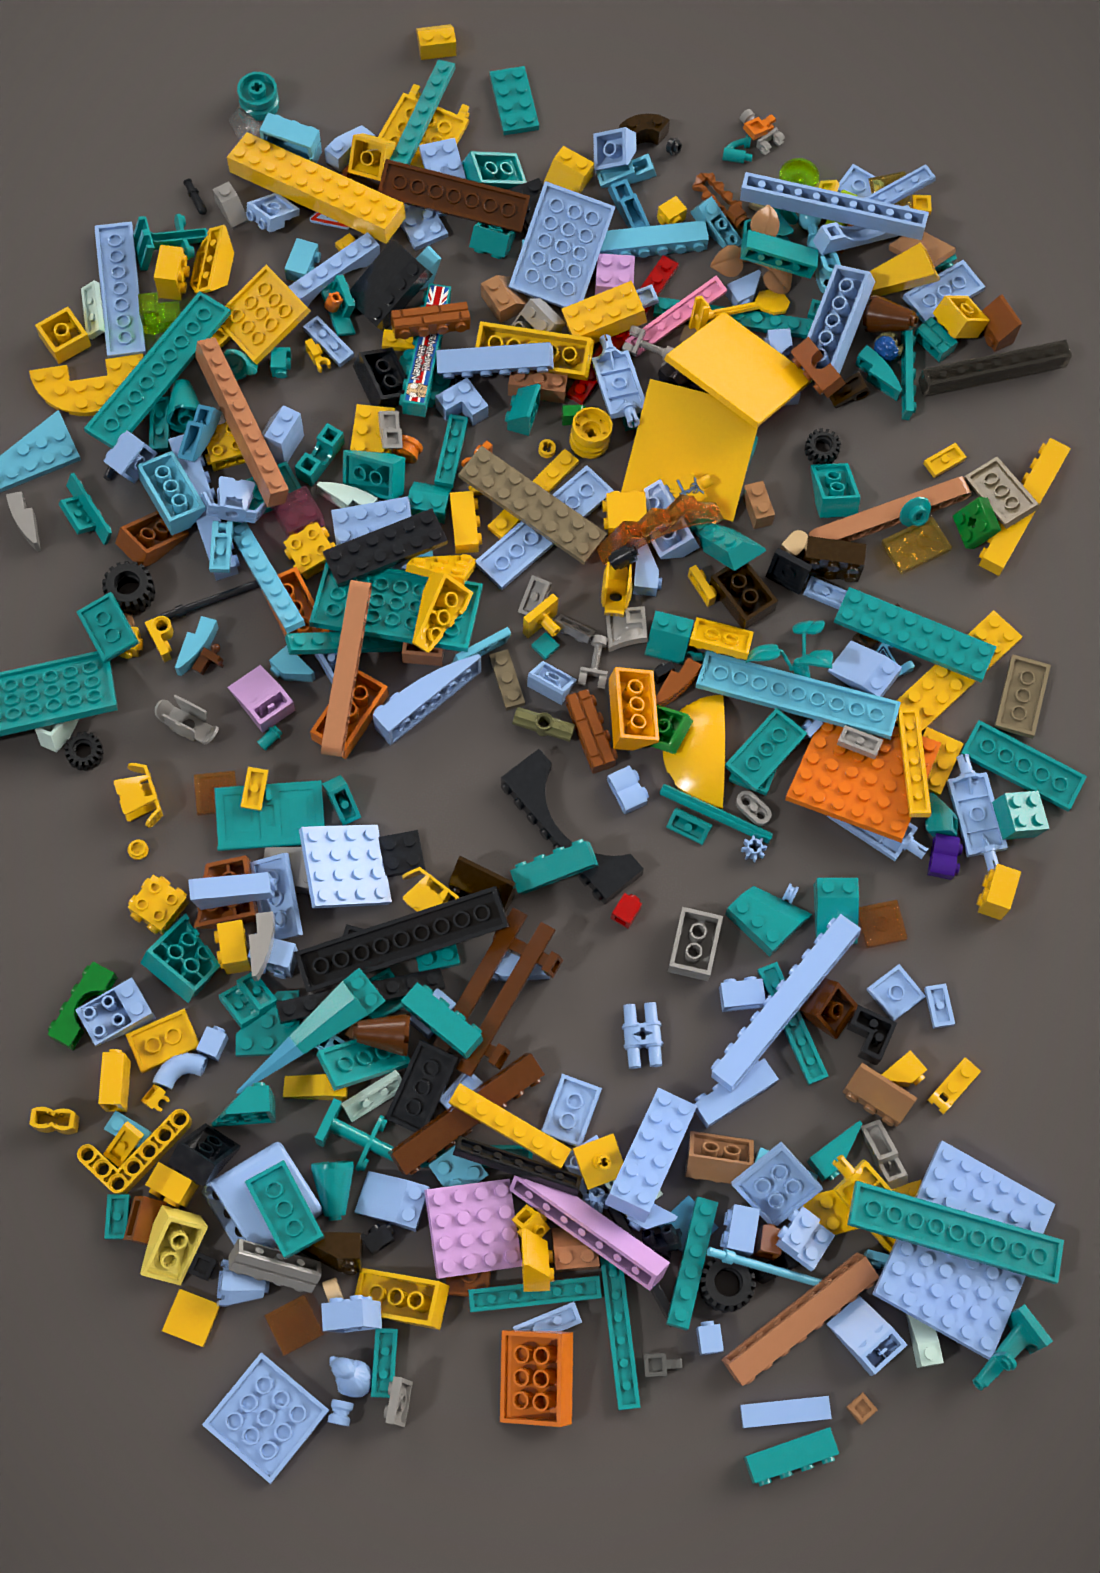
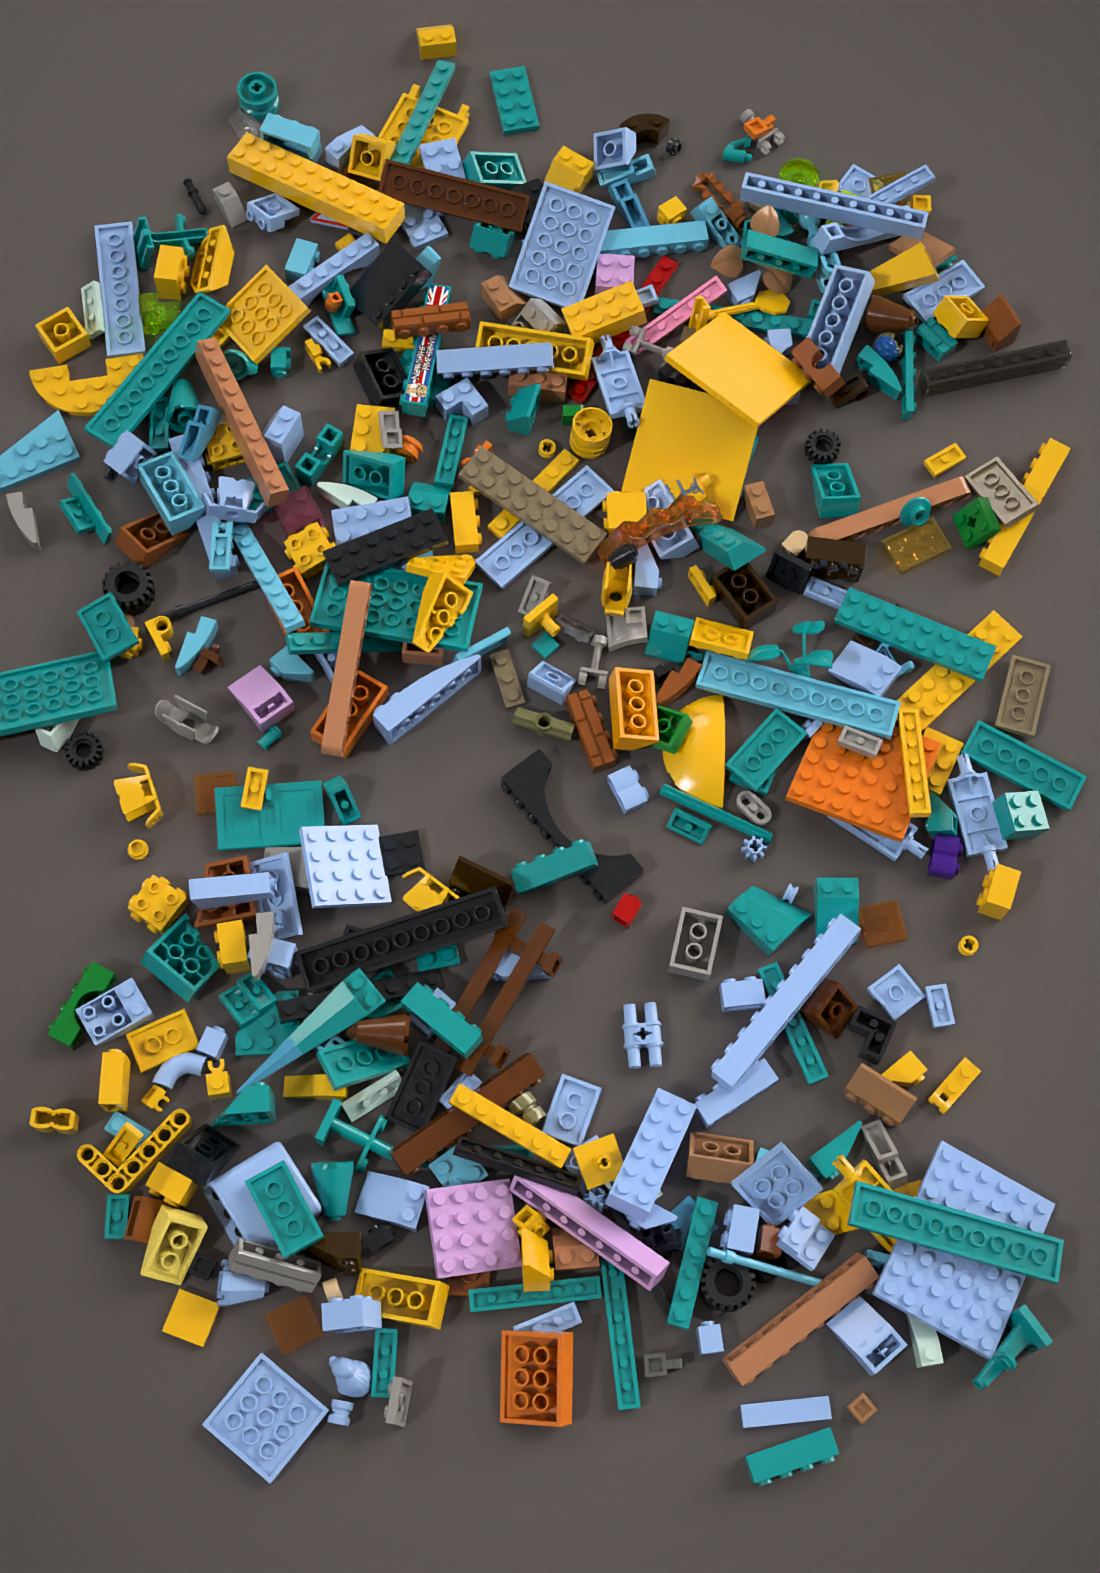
(218, 1082): none -> yellow brick
(526, 1110): none -> olive wheel
(963, 950): none -> yellow bush

